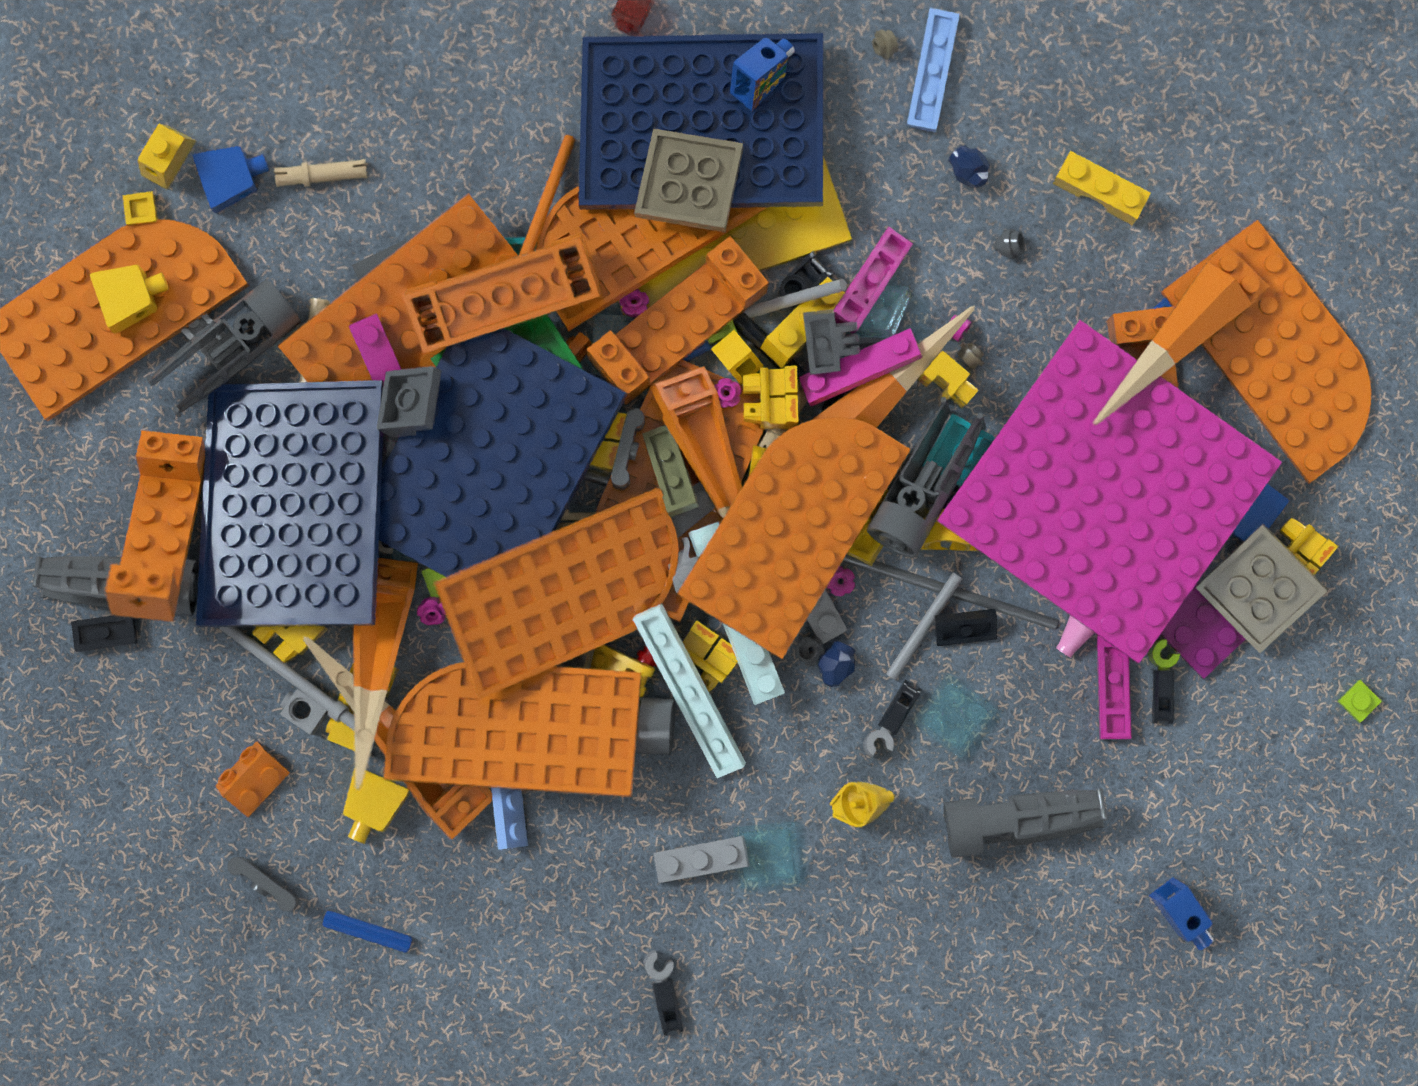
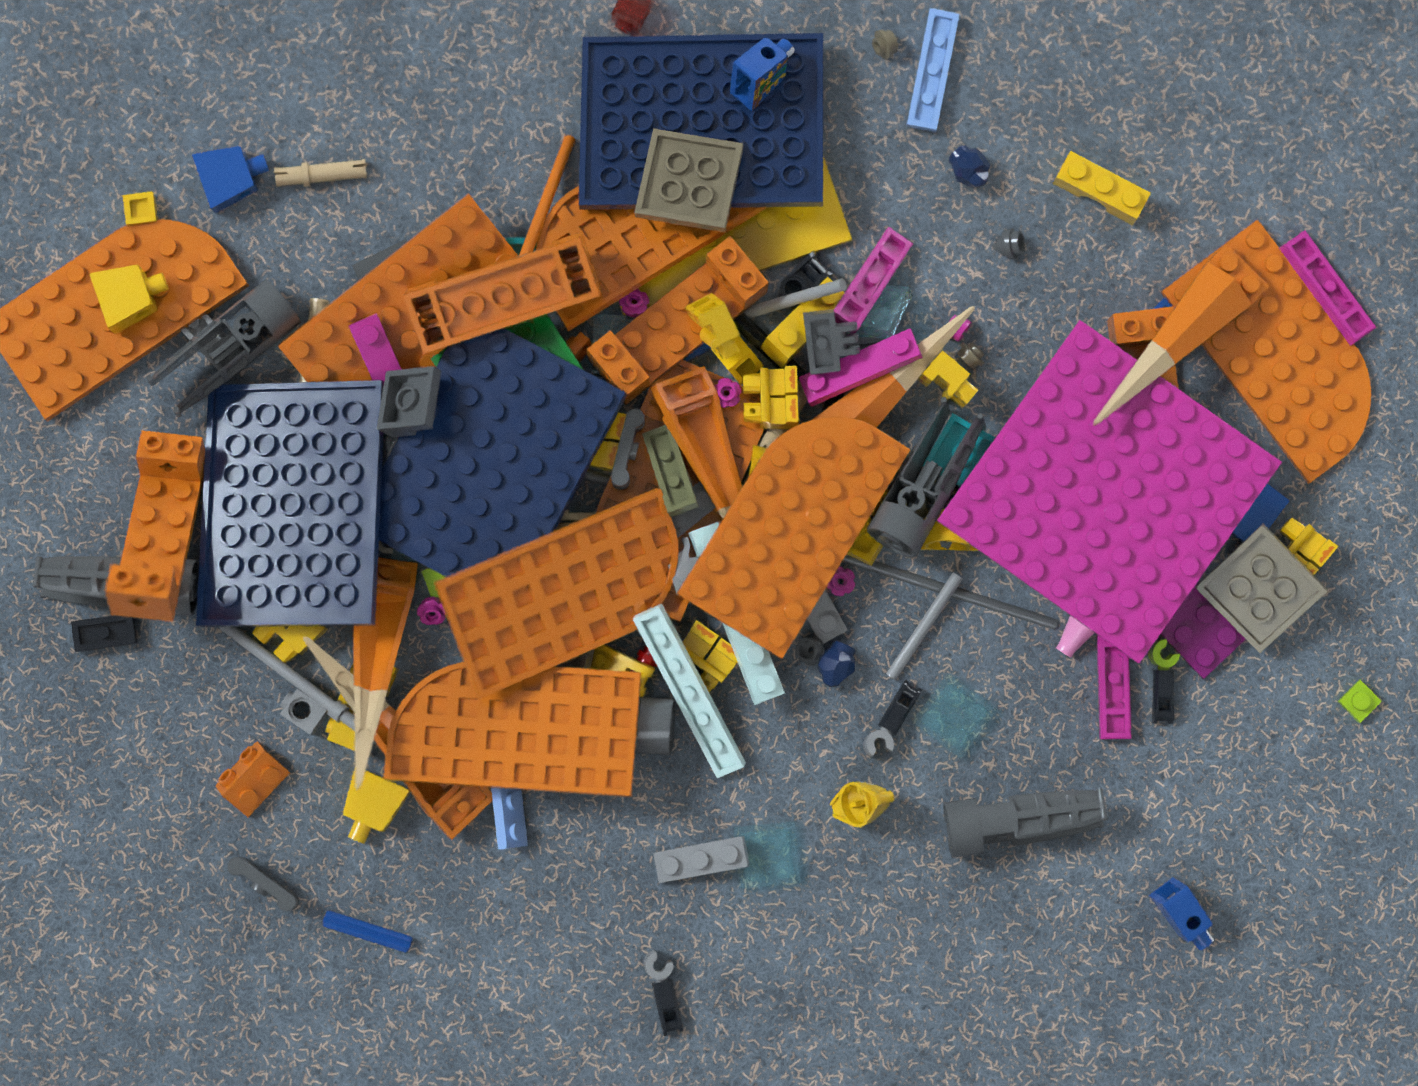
(164, 155): yellow torso -> none
(717, 323): none -> yellow hips
(965, 627): black plate -> none
(1327, 288): none -> dark pink plate

